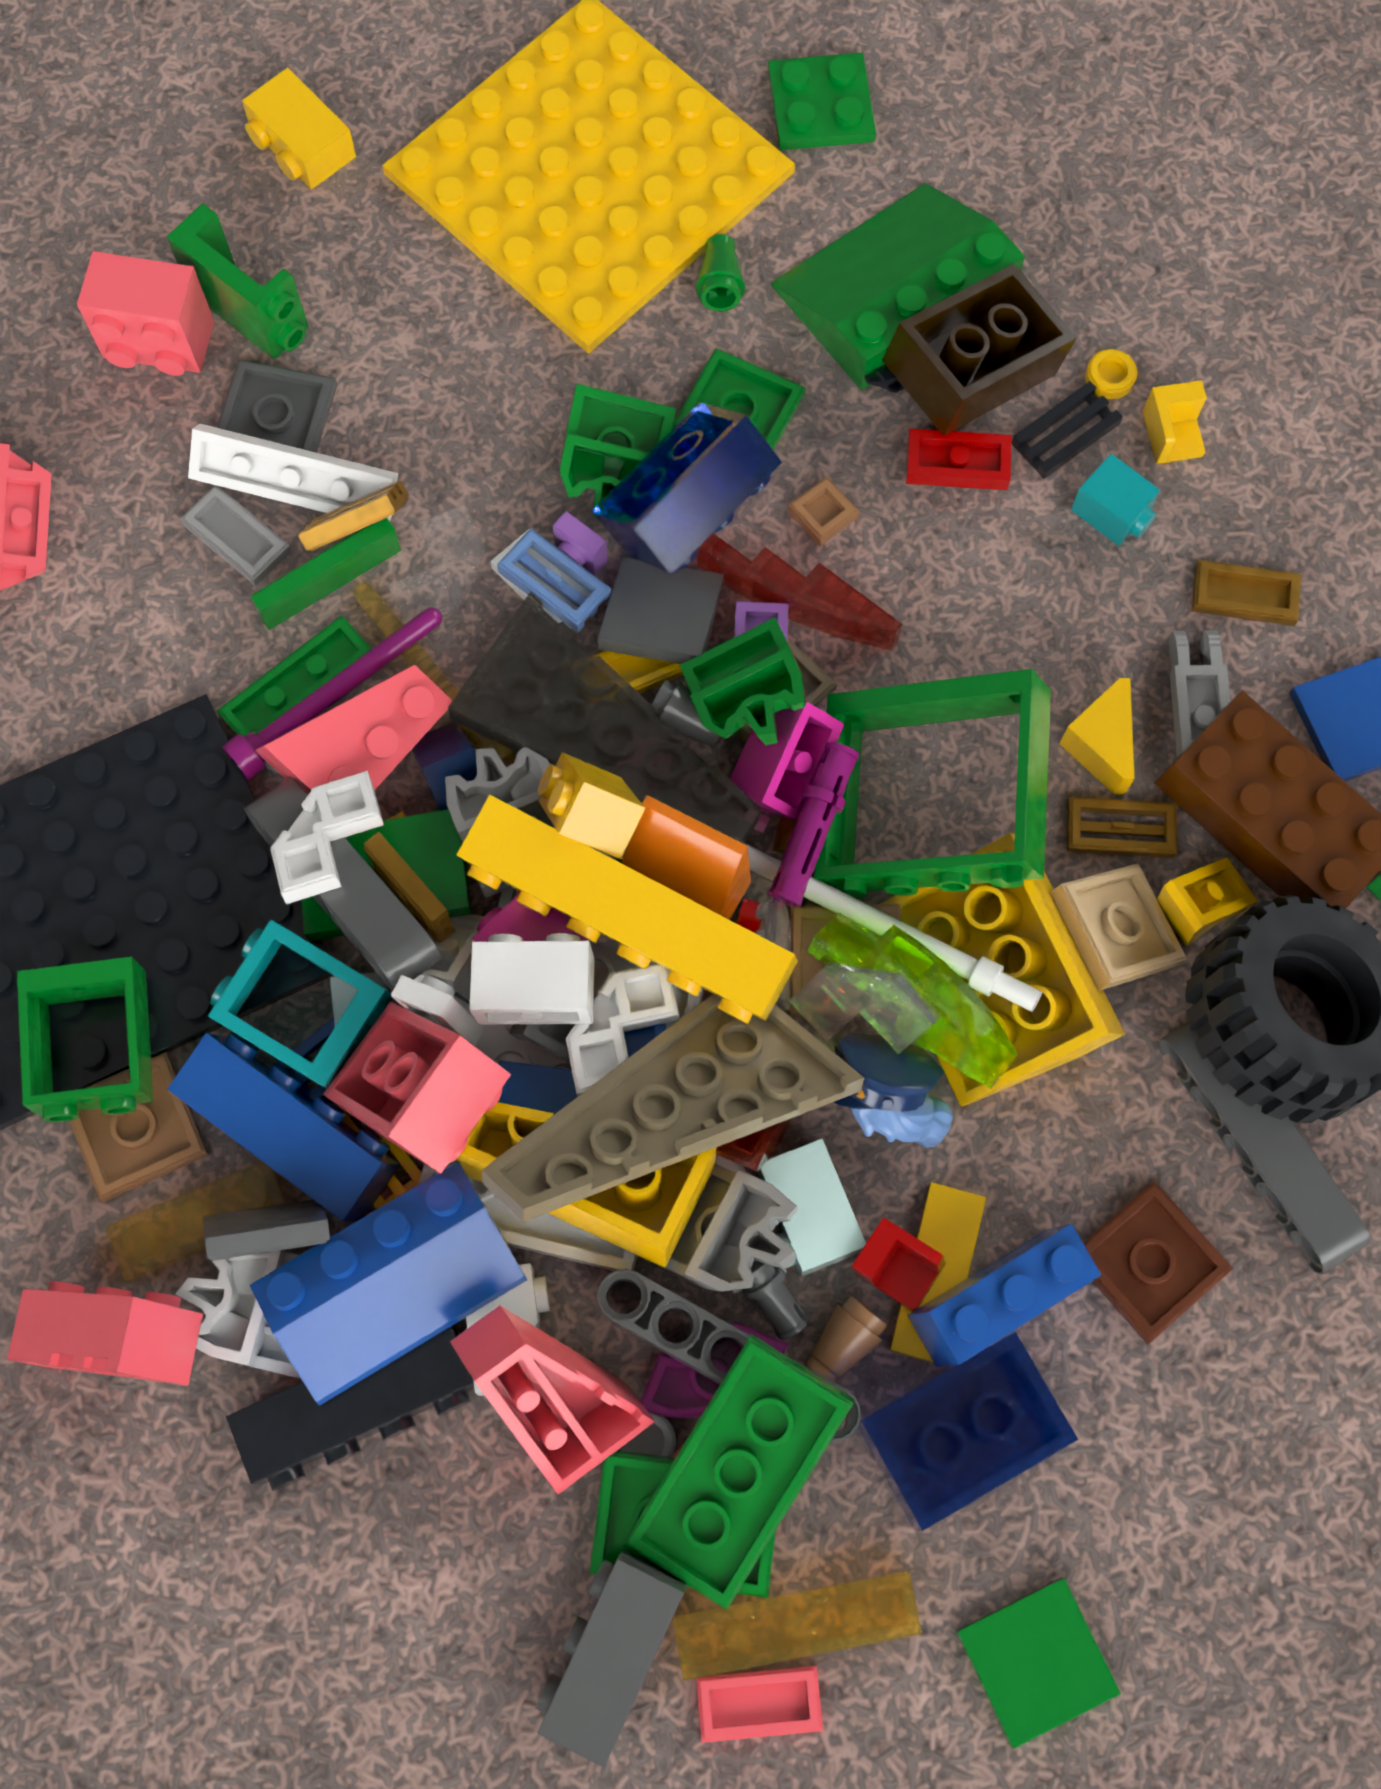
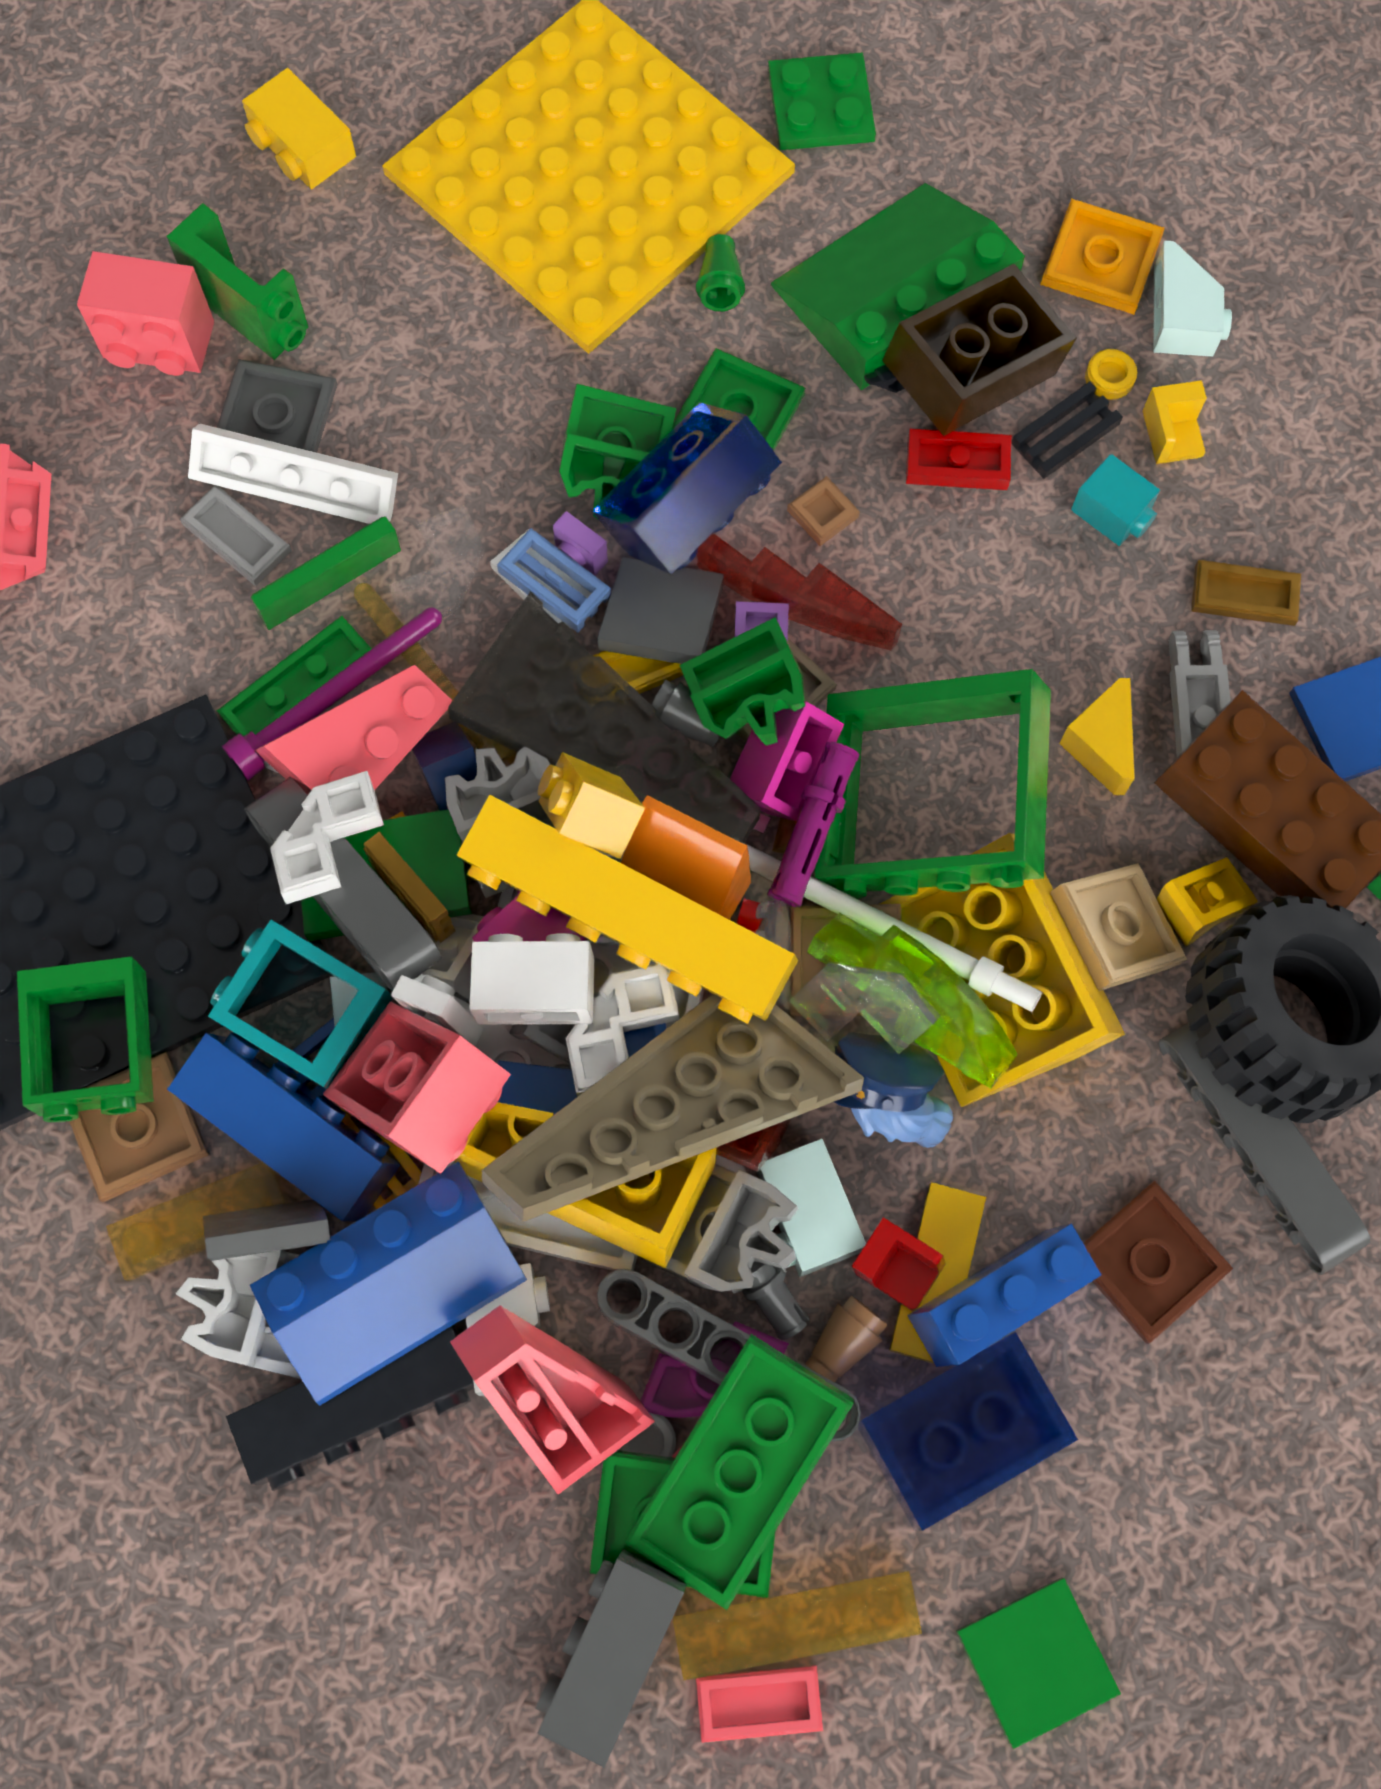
(106, 1333): coral wedge -> none
(354, 516): tile -> none
(1078, 844): pearl gold tile -> none
(1102, 256): none -> light orange tile
(1187, 305): none -> light aqua slope

